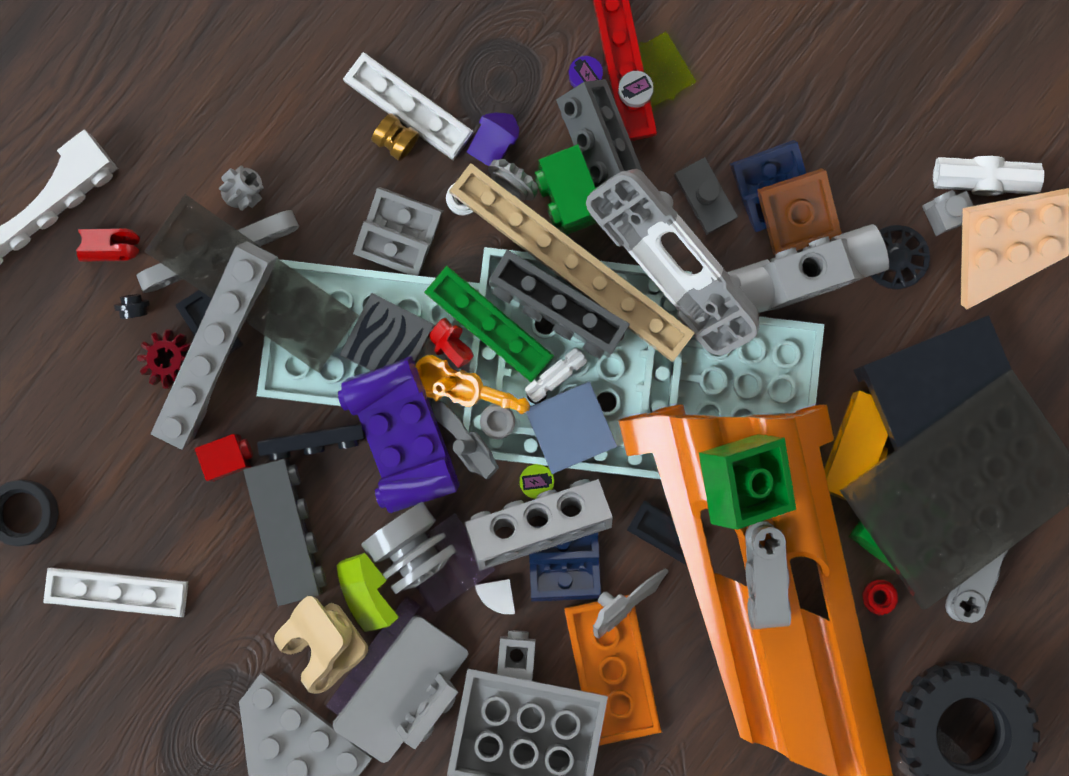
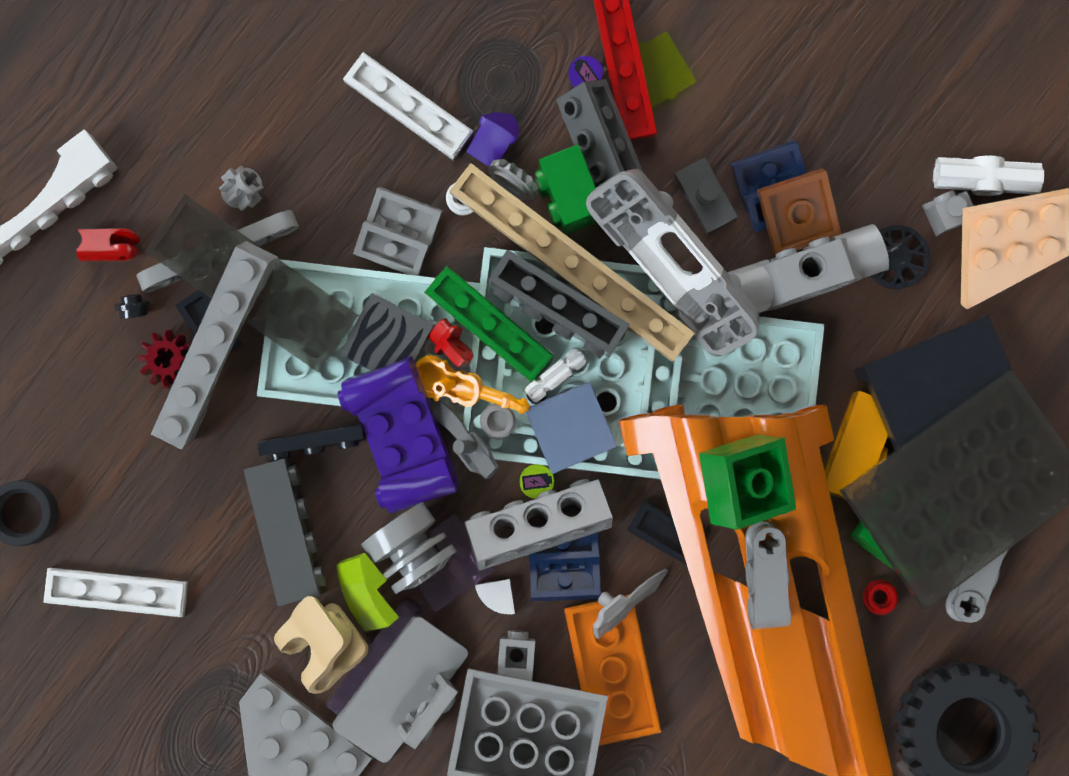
(224, 457): red brick -> none
(395, 137): pearl gold wheel -> none
(635, 89): light grey tile -> none

